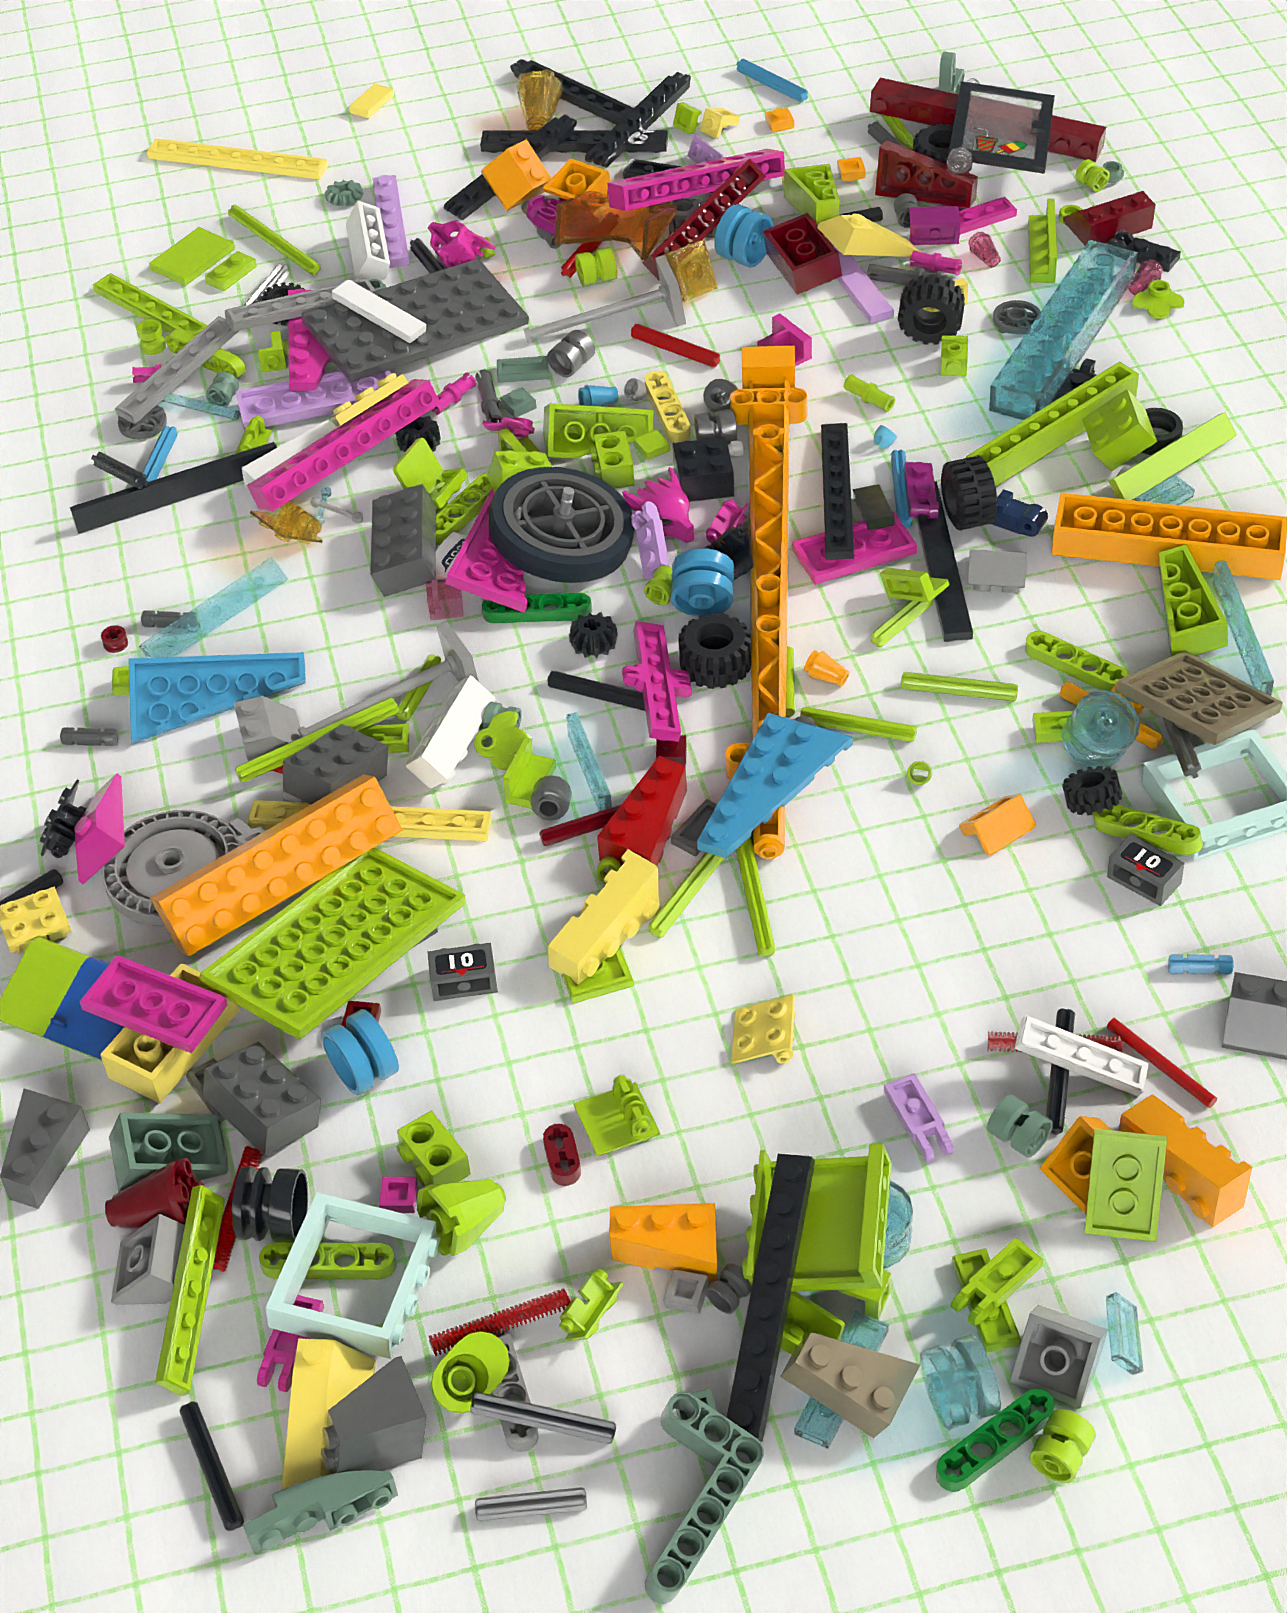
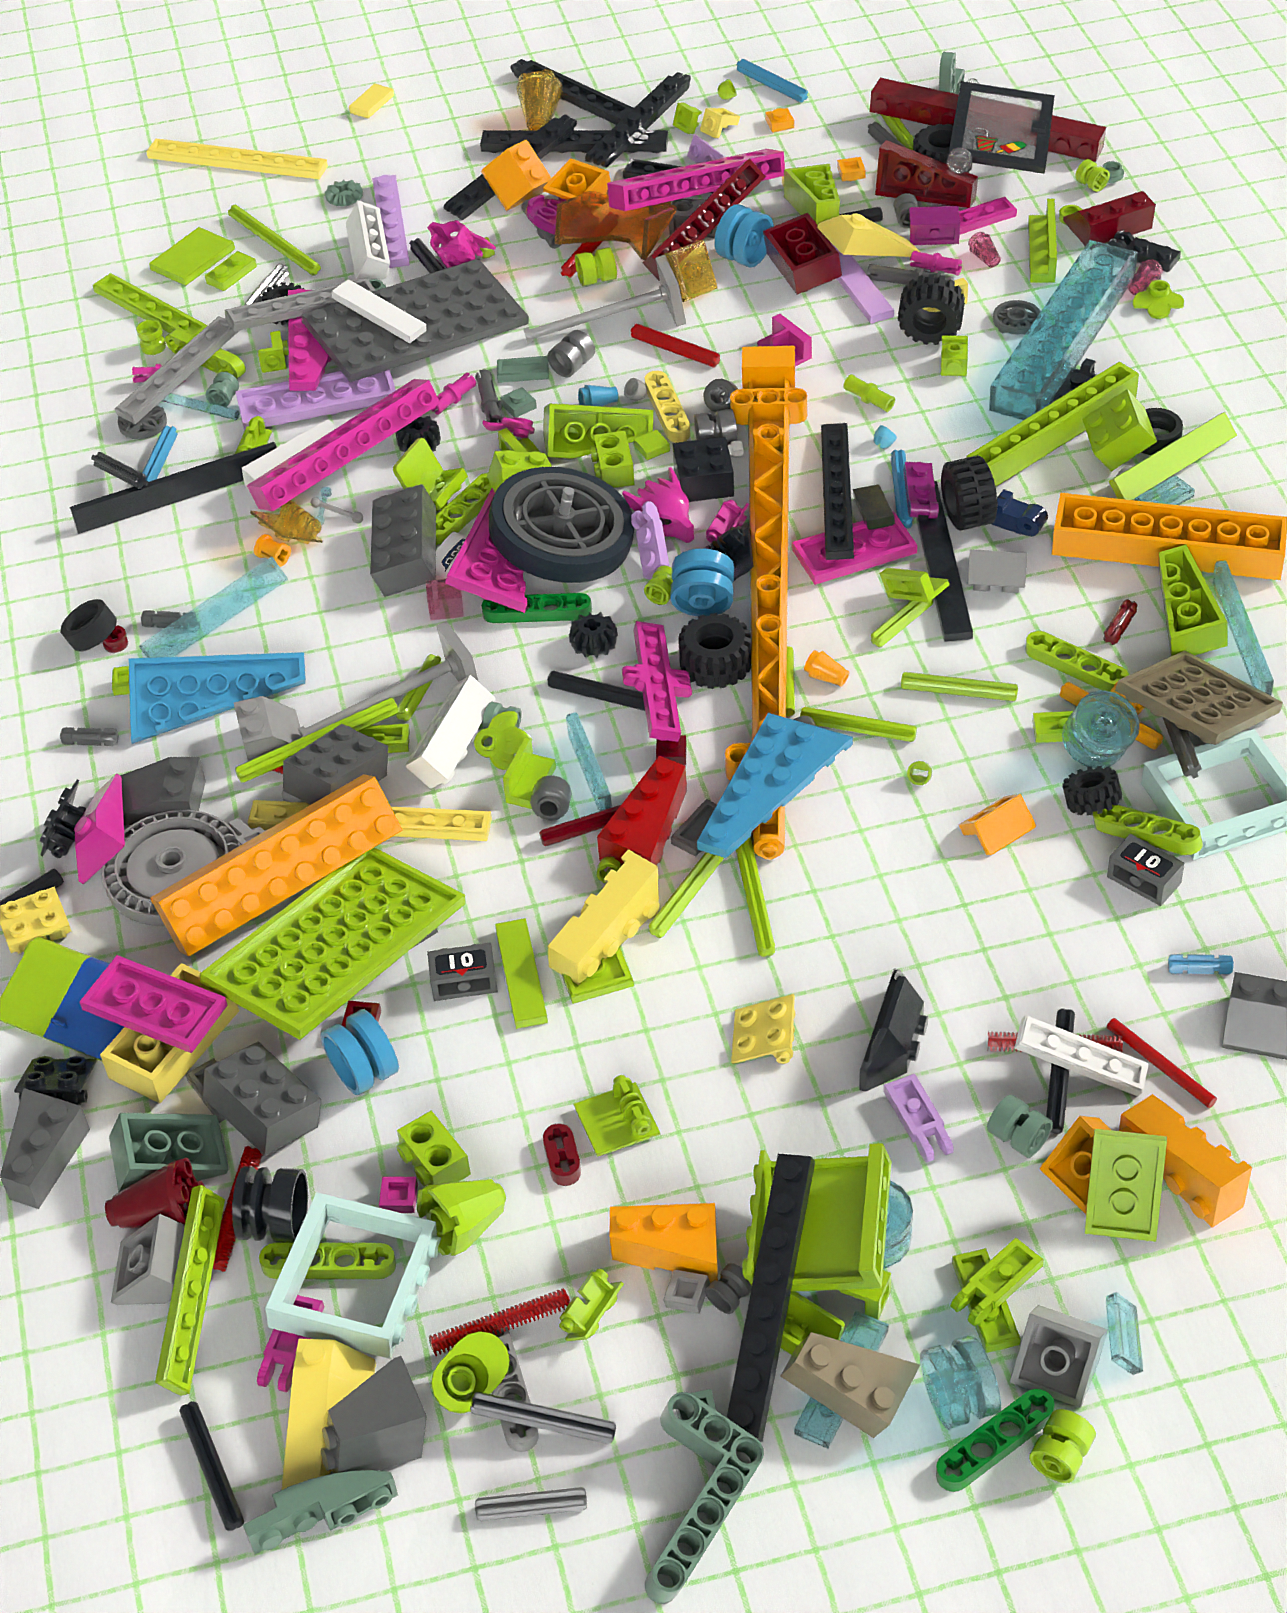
(58, 1078): none -> black hinge
(88, 625): none -> black tyre
(162, 787): none -> dark grey slope
(266, 547): none -> light orange bush
(368, 398): light yellow plate -> none
(521, 973): none -> lime tile
(726, 90): none -> lime hinge
(894, 1034): none -> black wedge
(1120, 622): none -> dark red axle

